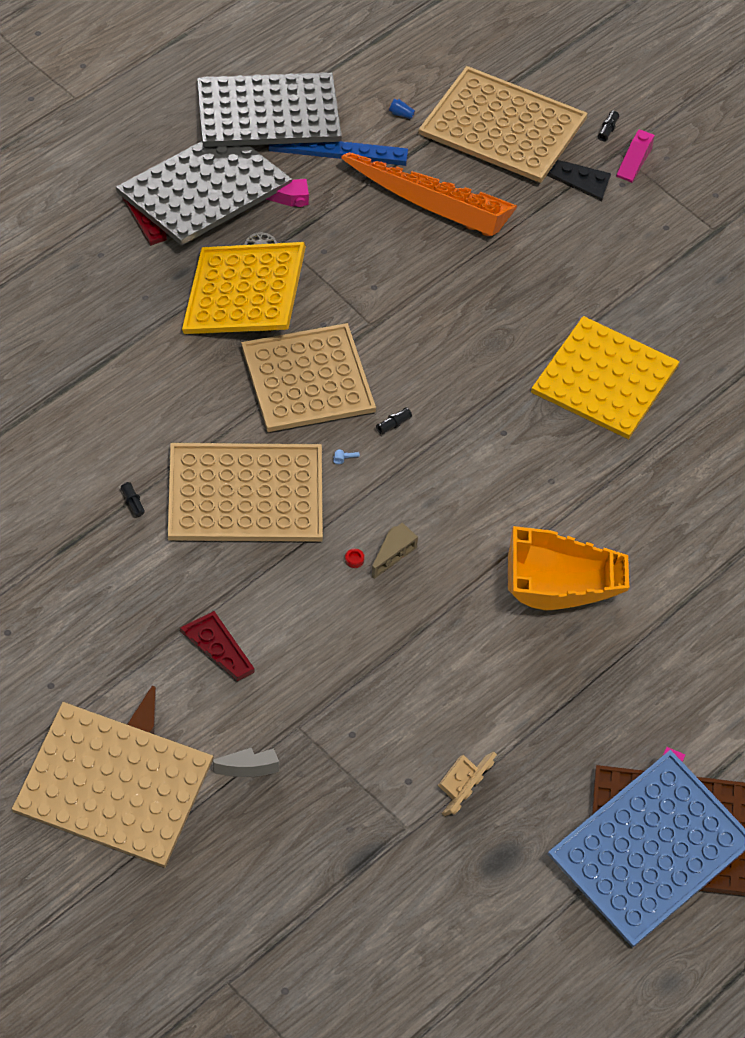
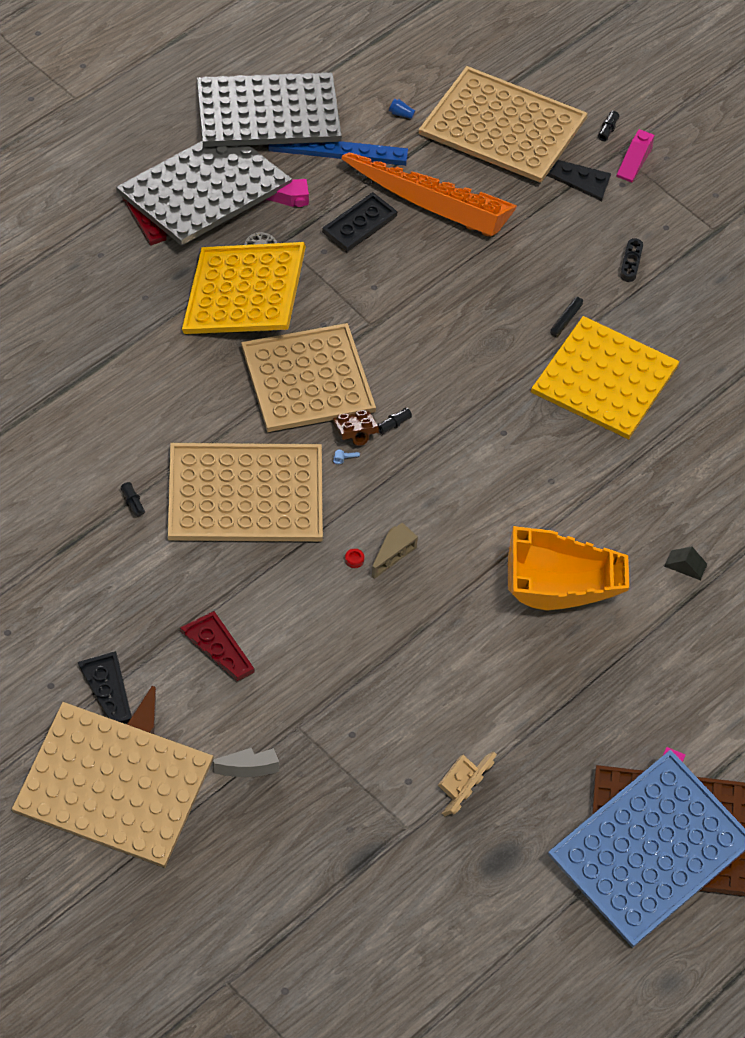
(108, 685): none -> black wing
(352, 424): none -> reddish brown plate
(359, 221): none -> black plate
(566, 317): none -> black axle
(631, 265): none -> black beam
(686, 562): none -> pearl dark grey slope

